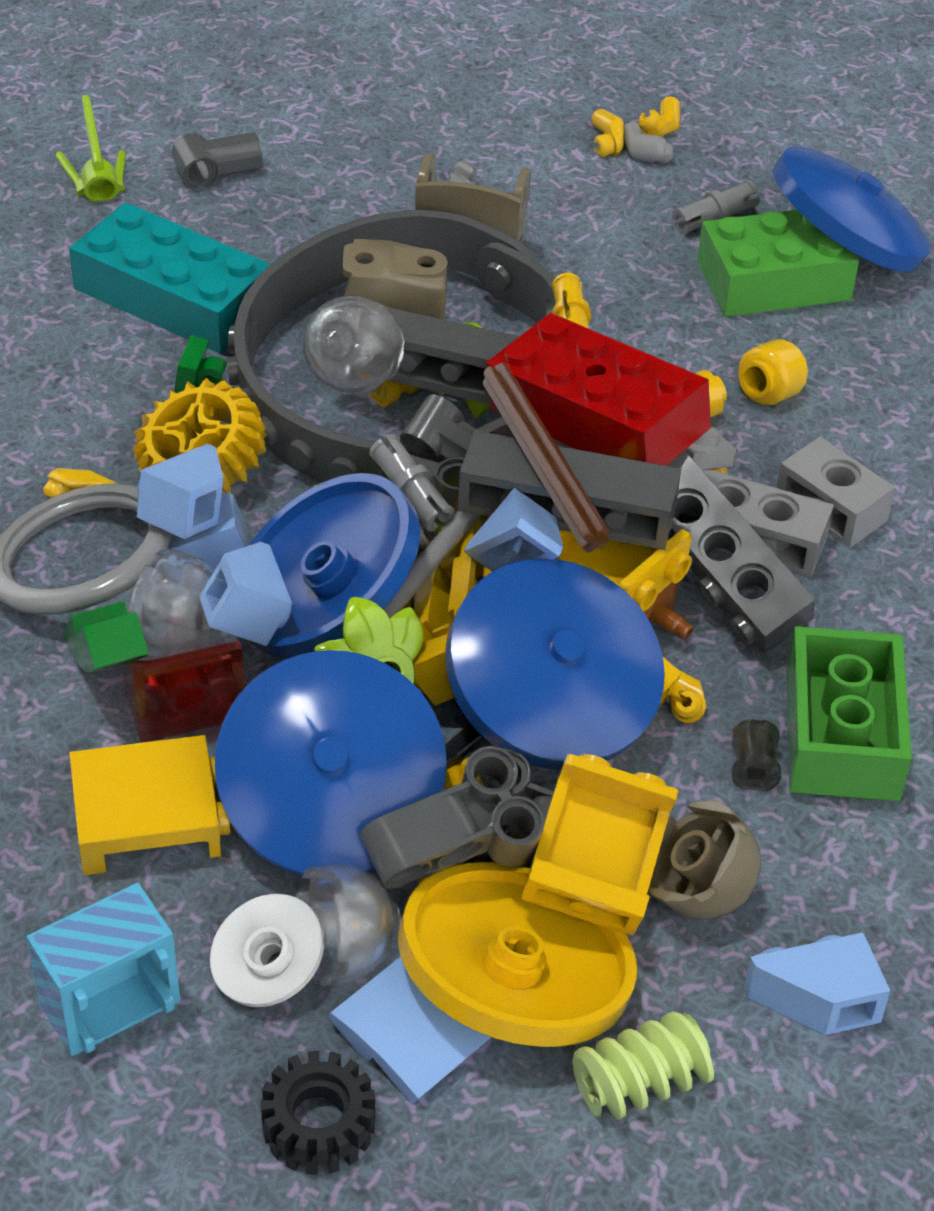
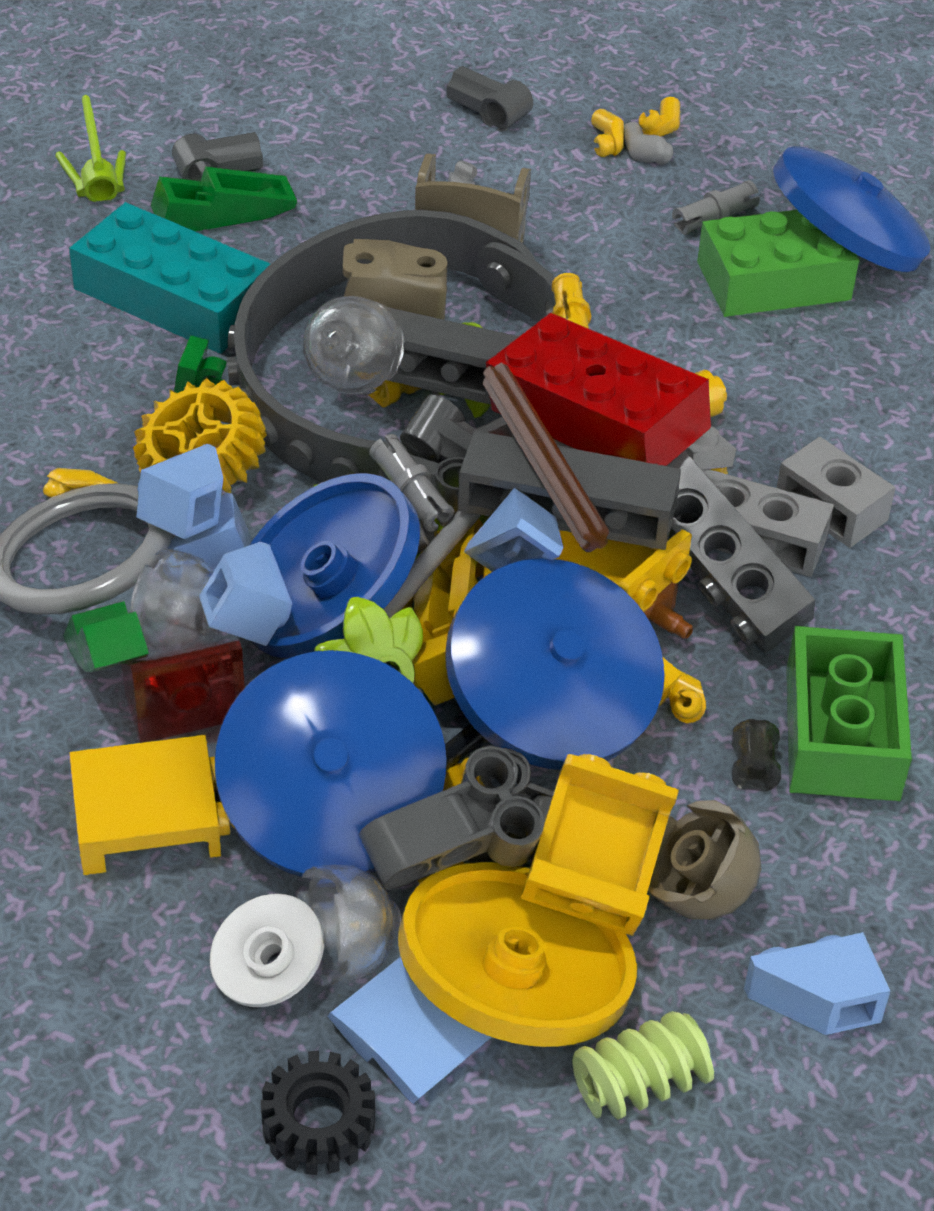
(104, 968): medium azure container -> none
(222, 198): none -> green slope
(496, 102): none -> dark grey piece
(772, 372): yellow head -> none

